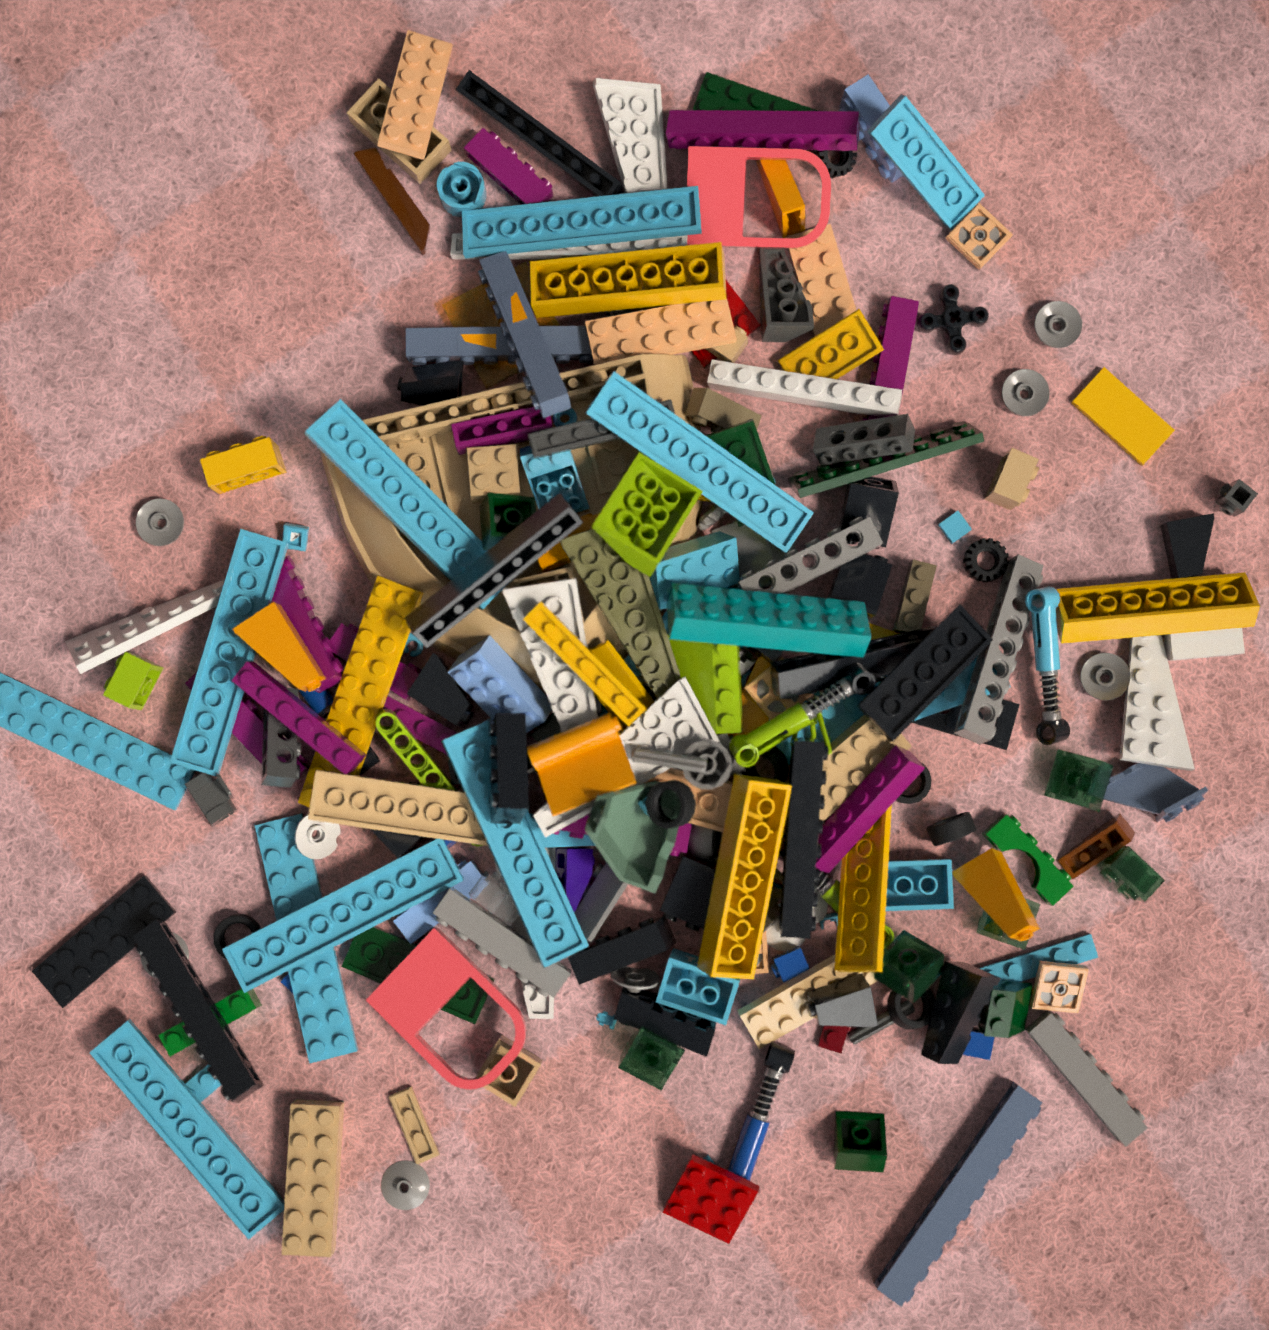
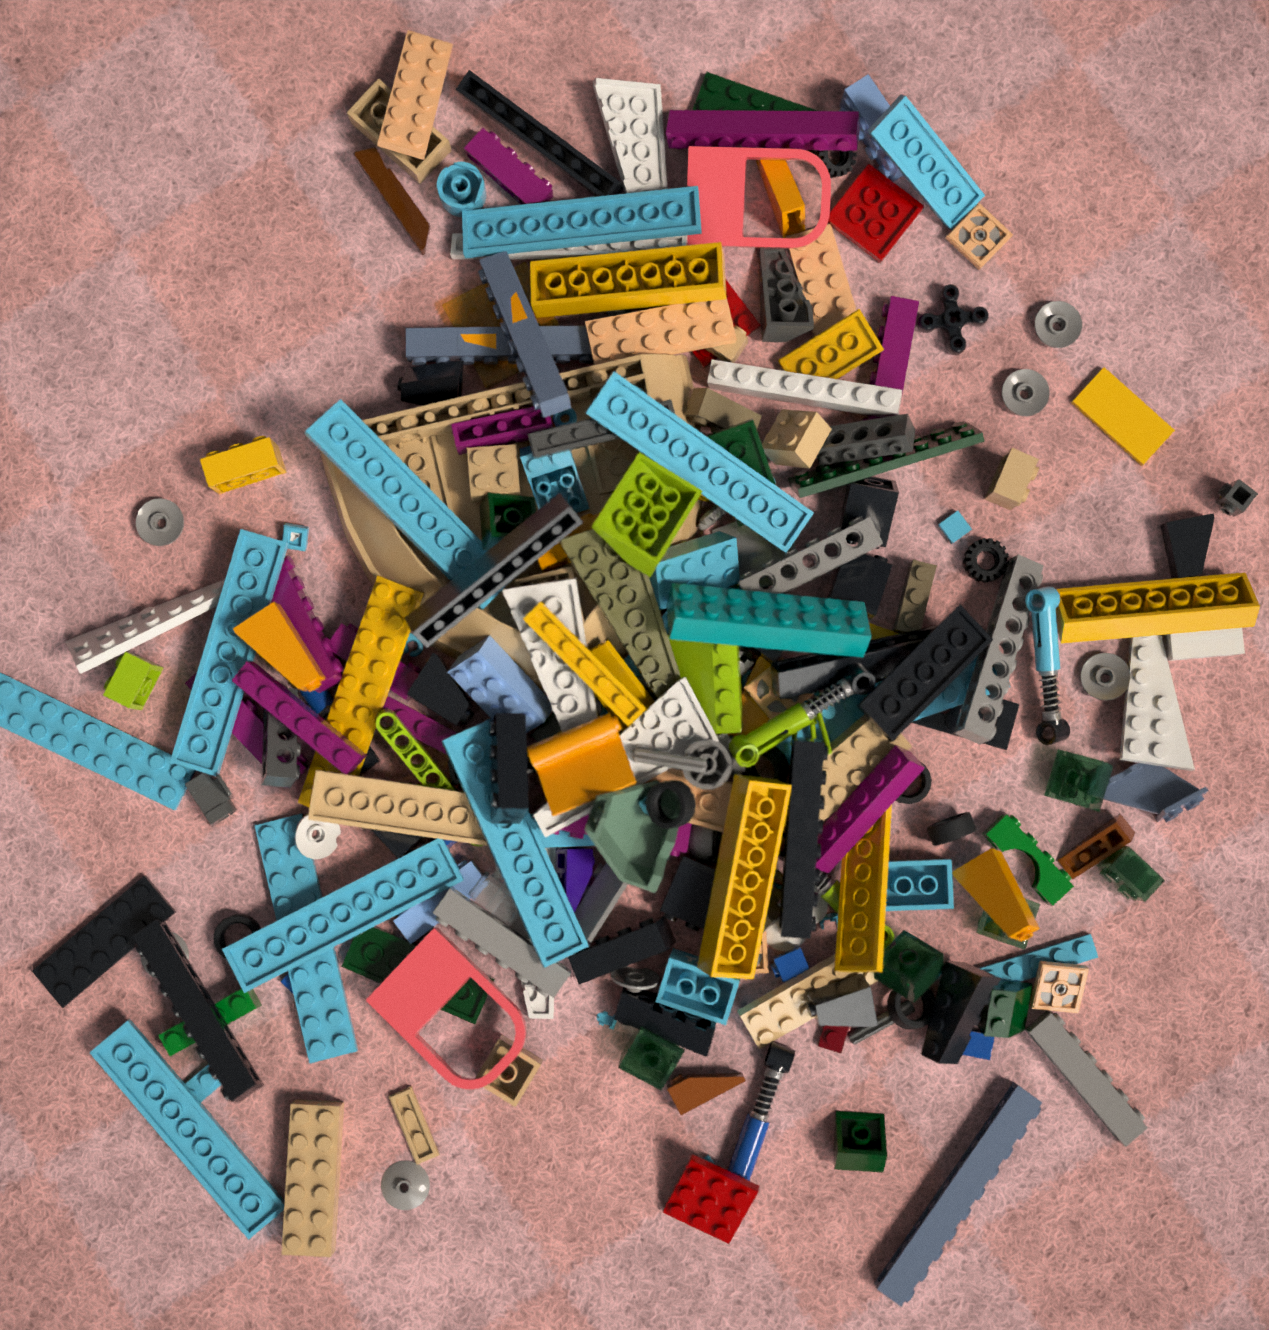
(698, 1089): none -> dark orange slope
(796, 438): none -> tan brick
(874, 213): none -> red plate

